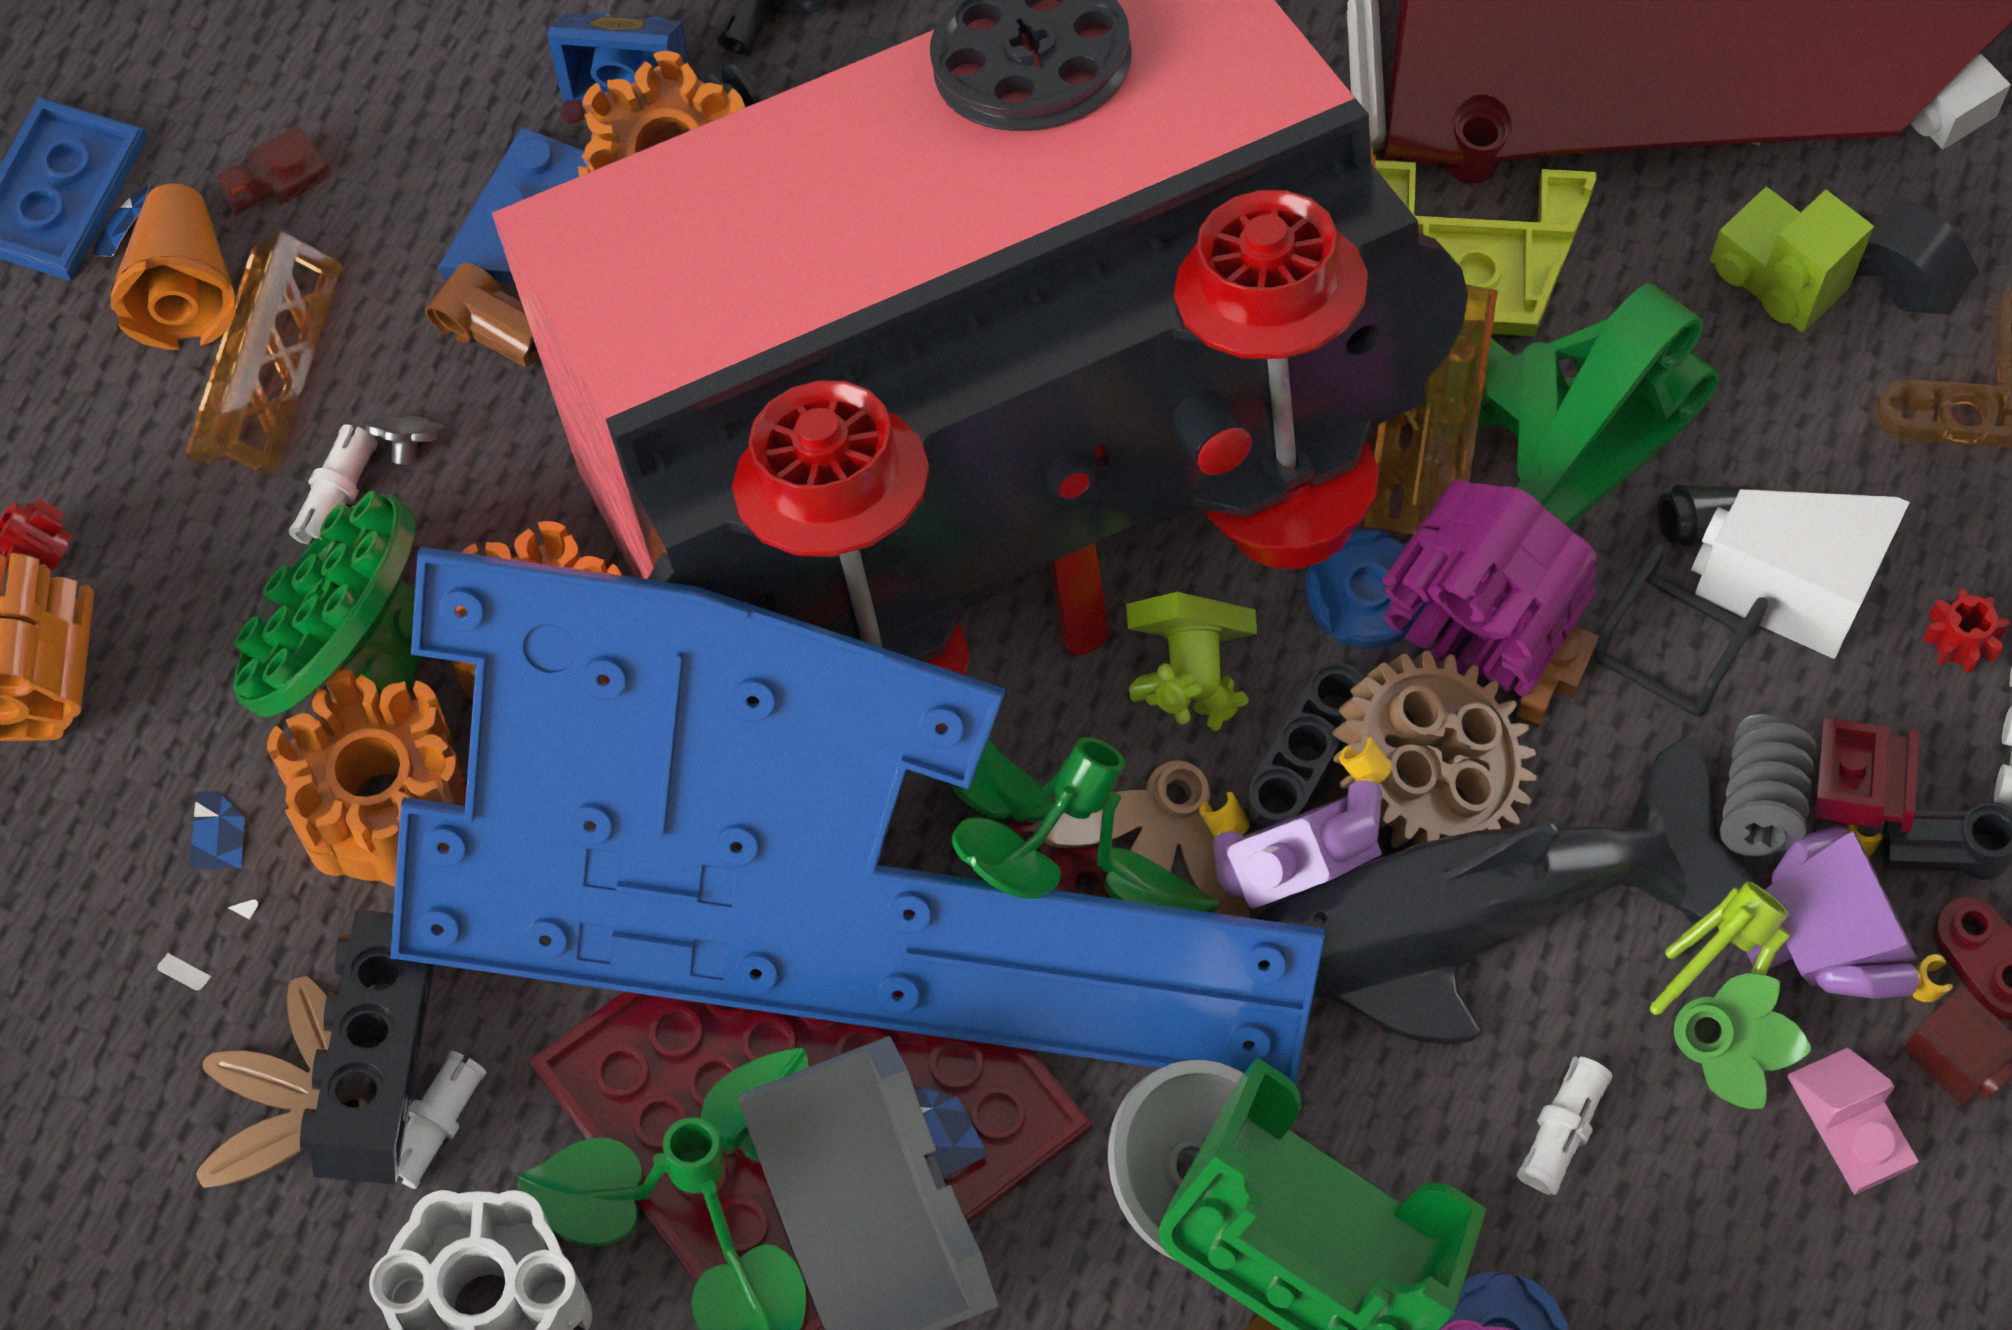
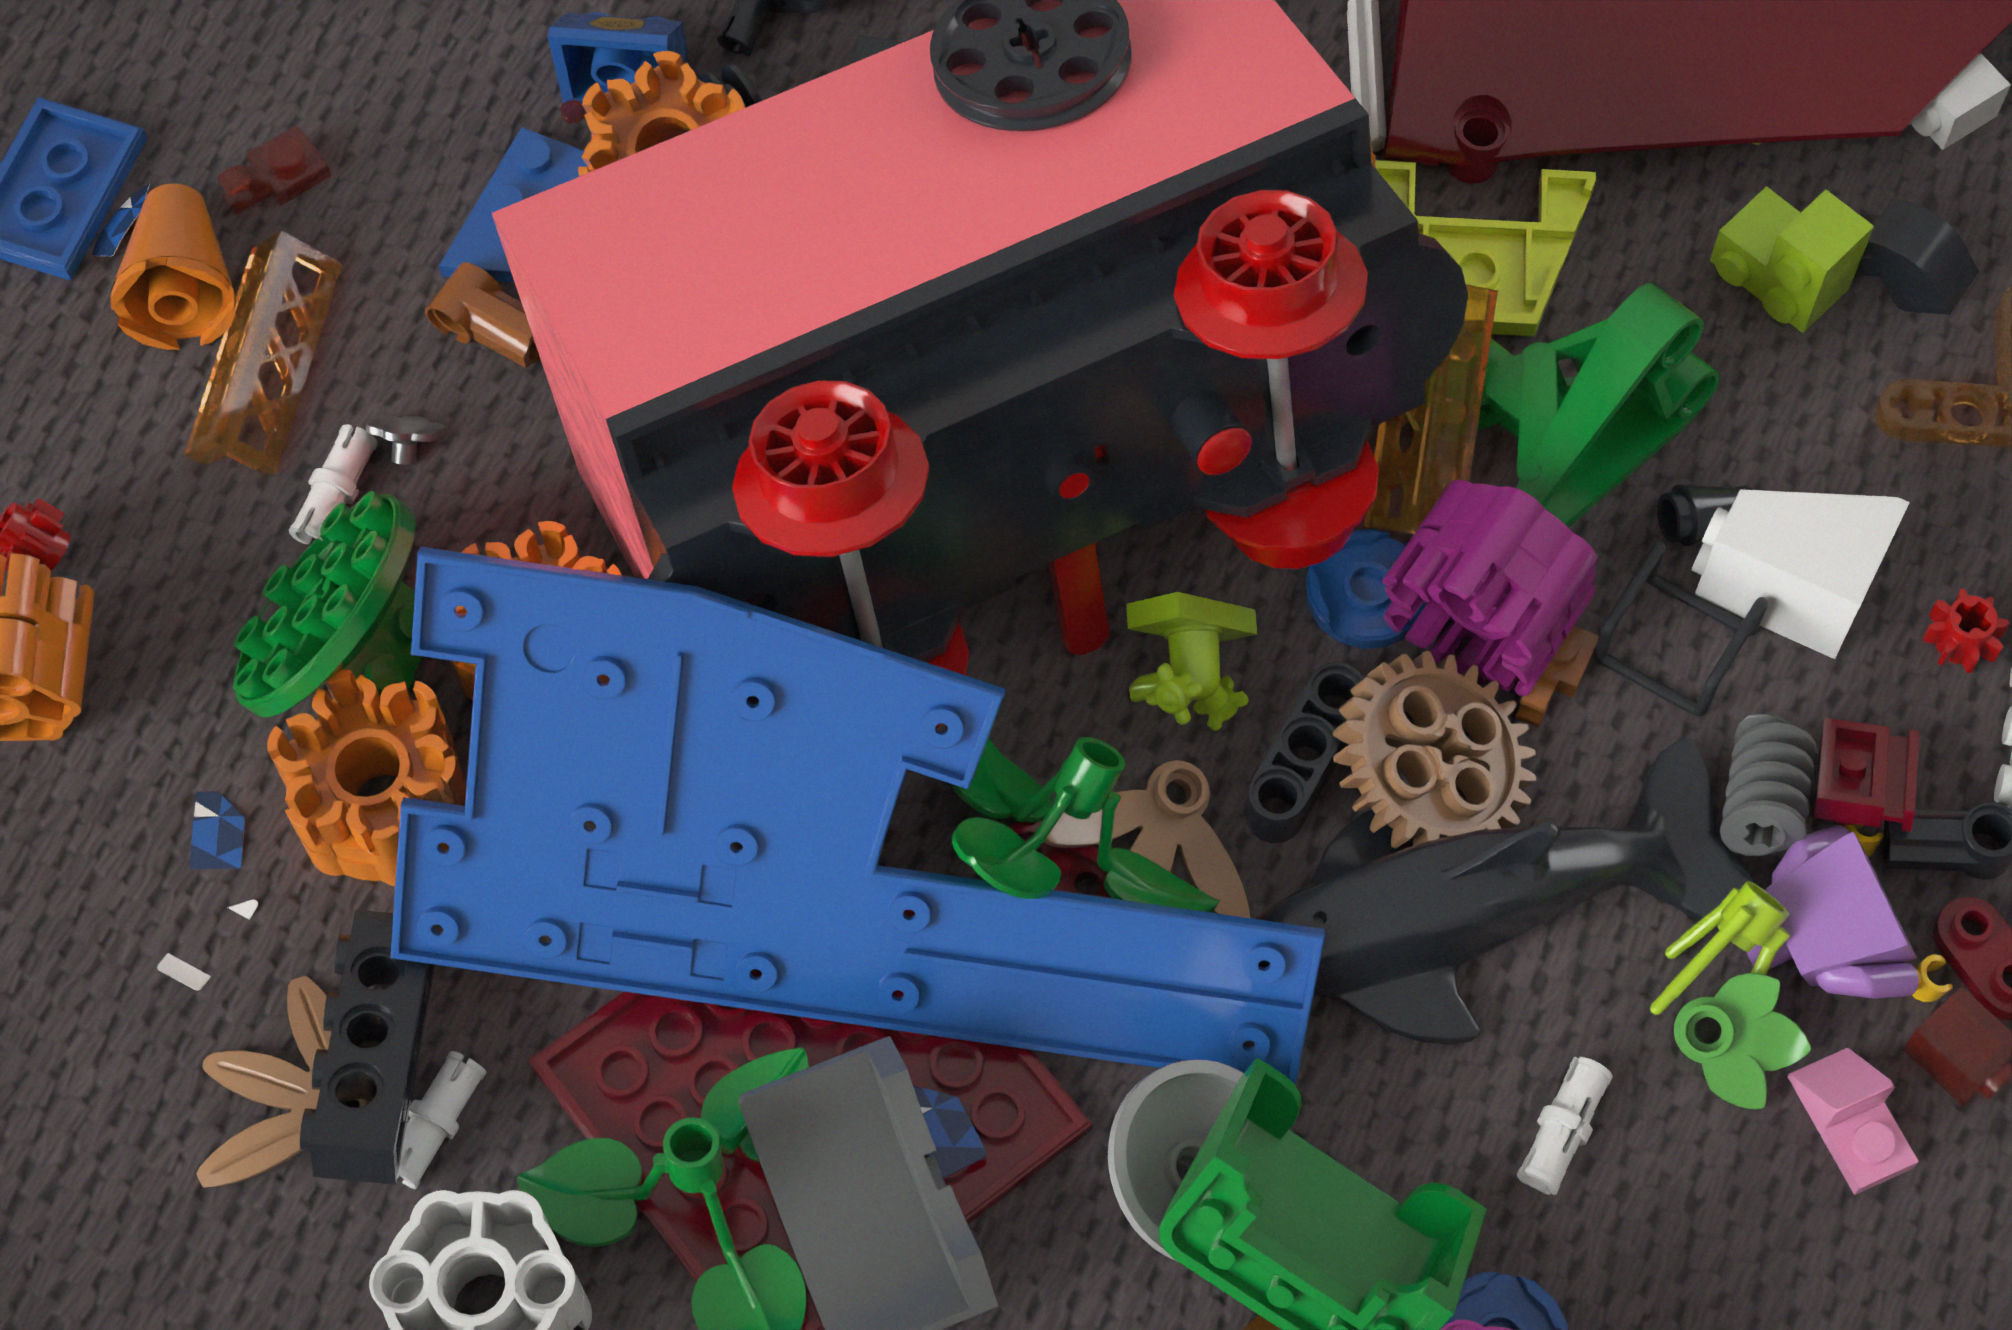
(1306, 846): medium lavender torso -> none

